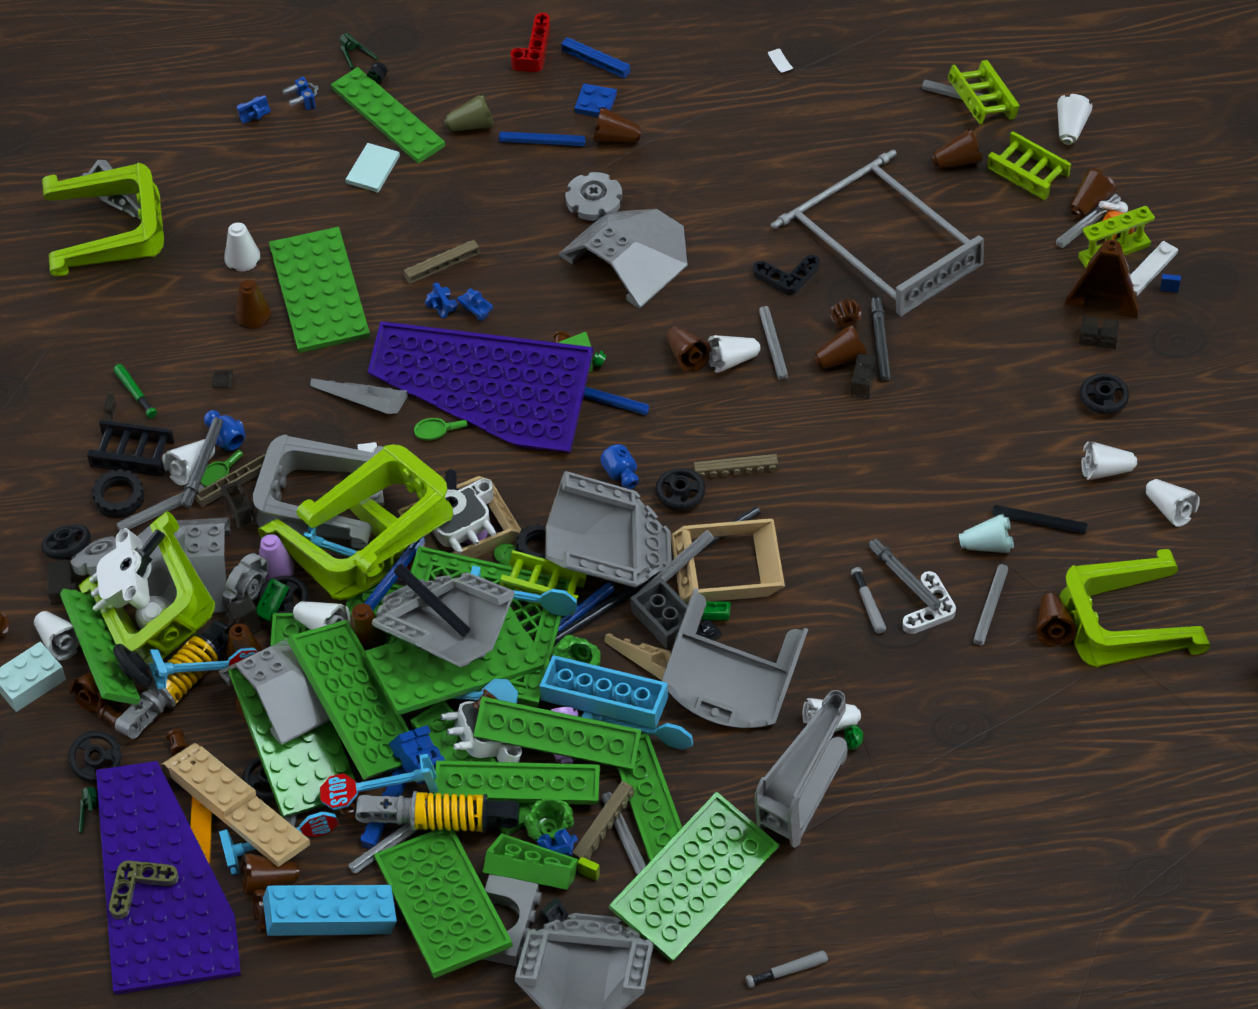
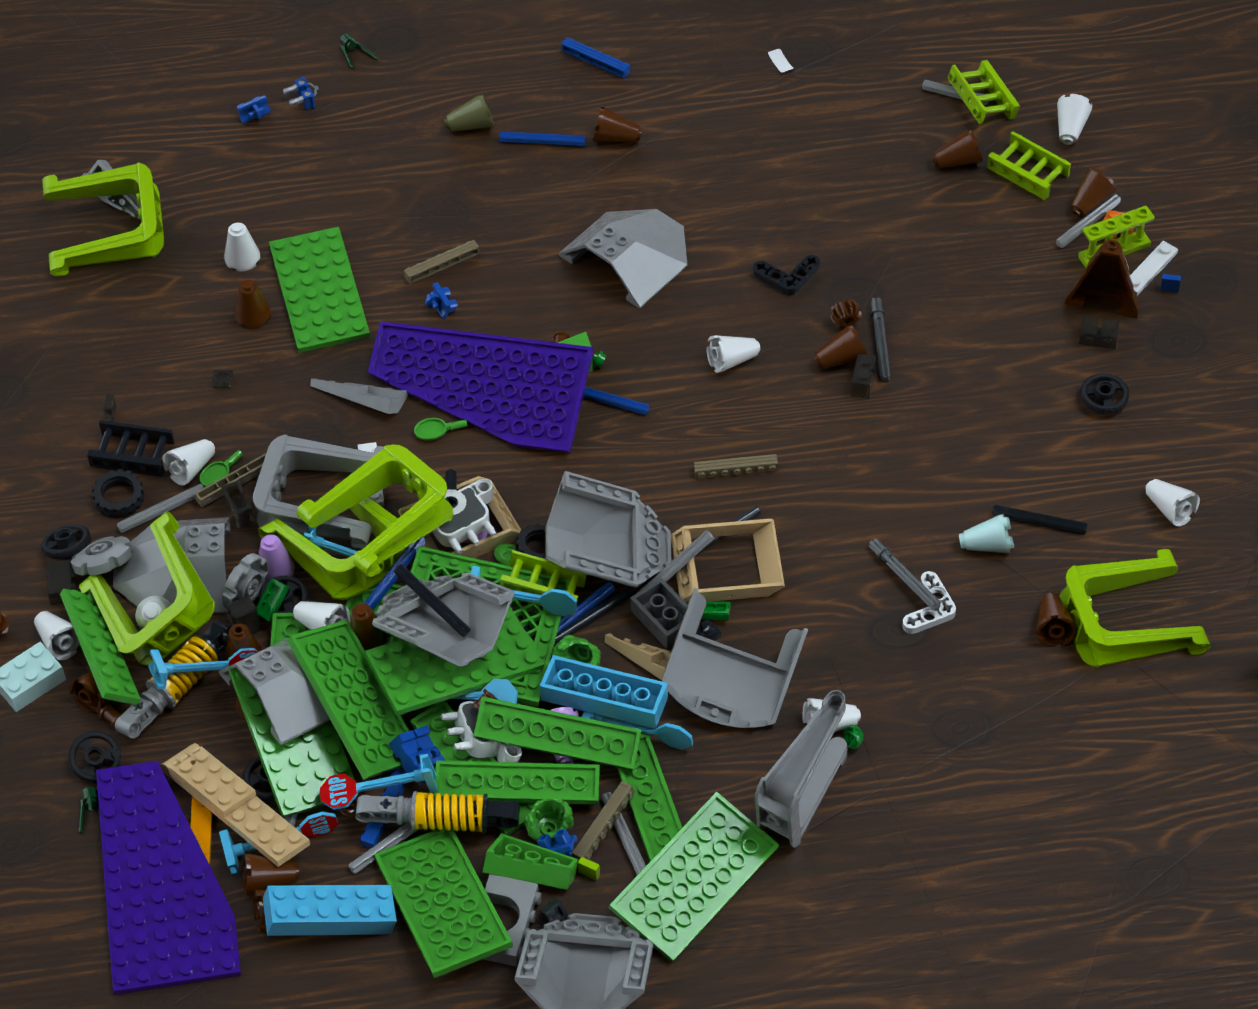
(125, 571): white piece -> none
(132, 387): green piece -> none
(132, 665): black wheel -> none
(136, 876): olive beam -> none
(176, 740): reddish brown bush -> none
(194, 482): dark grey axle -> none
(231, 433): blue piece -> none
(372, 167): light aqua tile -> none
(377, 72): black wheel -> none
(388, 115): bright green plate -> none
(476, 304): blue hips -> none
(533, 57): red beam -> none
(593, 98): blue plate -> none
(593, 196): light grey piece -> none
(620, 465): blue piece -> none
(680, 488): black wheel -> none
(688, 349): reddish brown cone -> none
(773, 343): light grey axle -> none
(788, 968): light grey piece -> none
(872, 610): light grey piece -> none
(925, 283): light grey piece -> none
(990, 604): light grey axle -> none
(1106, 461): white cone -> none
(1119, 206): white bar -> none

